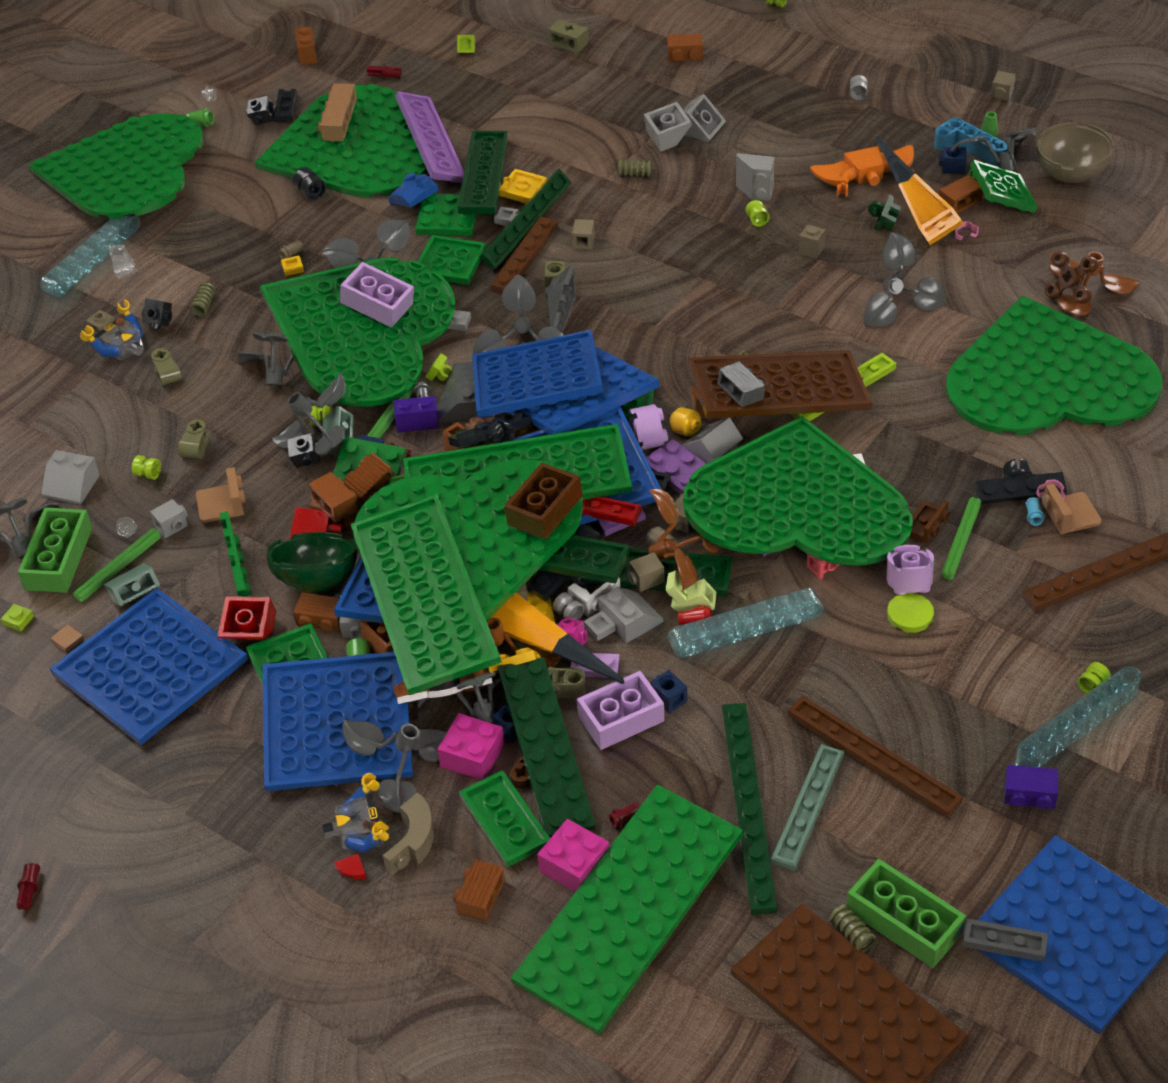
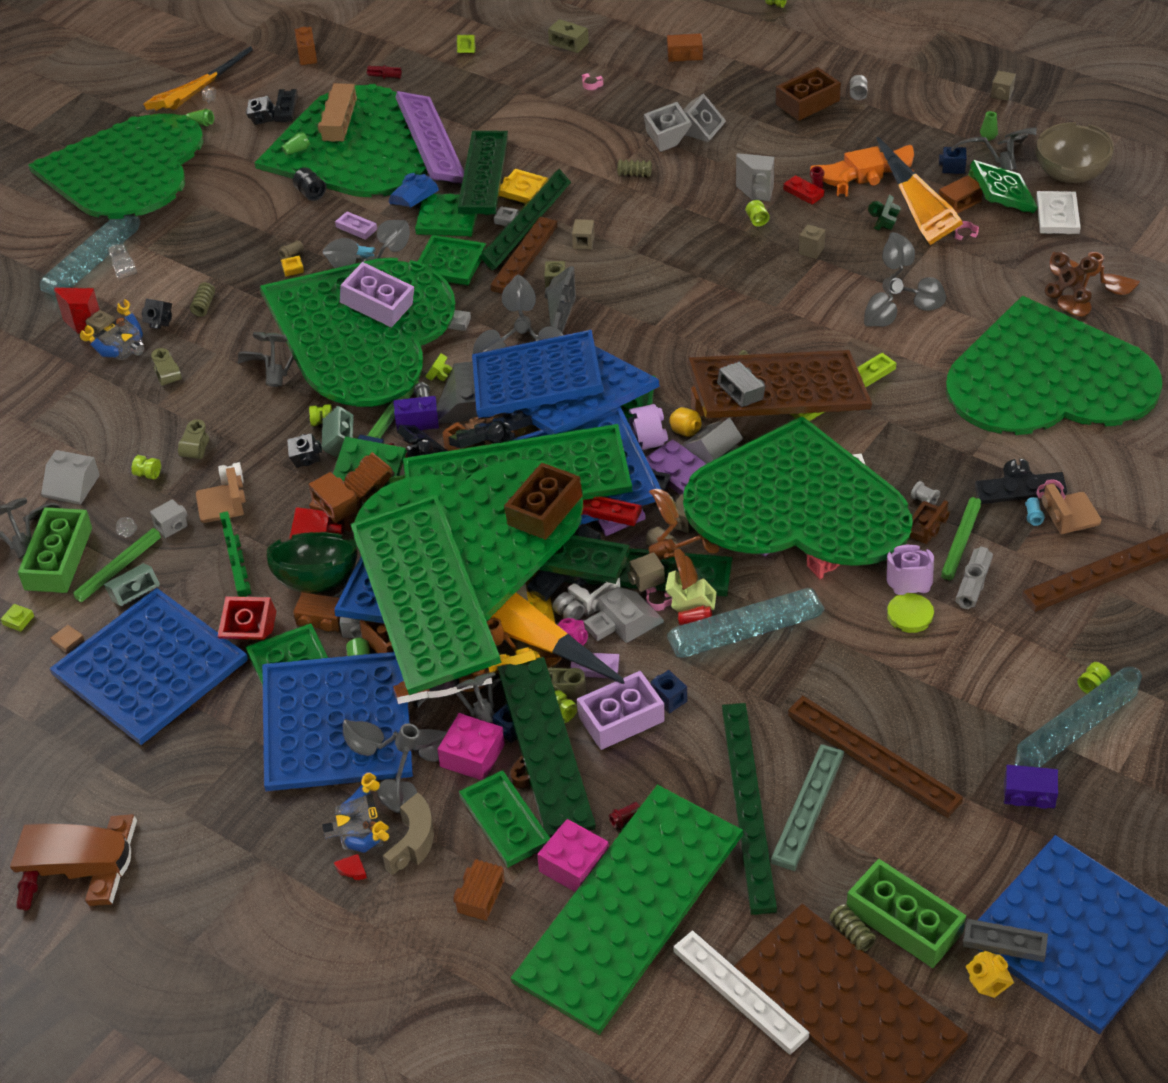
(76, 306): none -> red slope
(79, 853): none -> dark orange slope
(176, 97): none -> light orange plate
(223, 475): none -> white wheel
(296, 143): none -> bright green cone
(302, 407): dark grey plant -> none
(356, 225): none -> lavender plate
(362, 251): none -> medium azure pin
(421, 441): none -> black plate
(567, 707): none -> lime wheel
(592, 86): none -> bright pink piece
(657, 607): none -> bright pink piece
(741, 992): none -> white plate
(803, 189): none -> red plate
(808, 93): none -> reddish brown brick
(817, 175): none -> dark red pin
(924, 493): none -> light grey bush
(957, 130): dark azure beam -> none
(974, 578): none -> light grey piece
(989, 974): none -> yellow brick
(1058, 212): none -> white plate

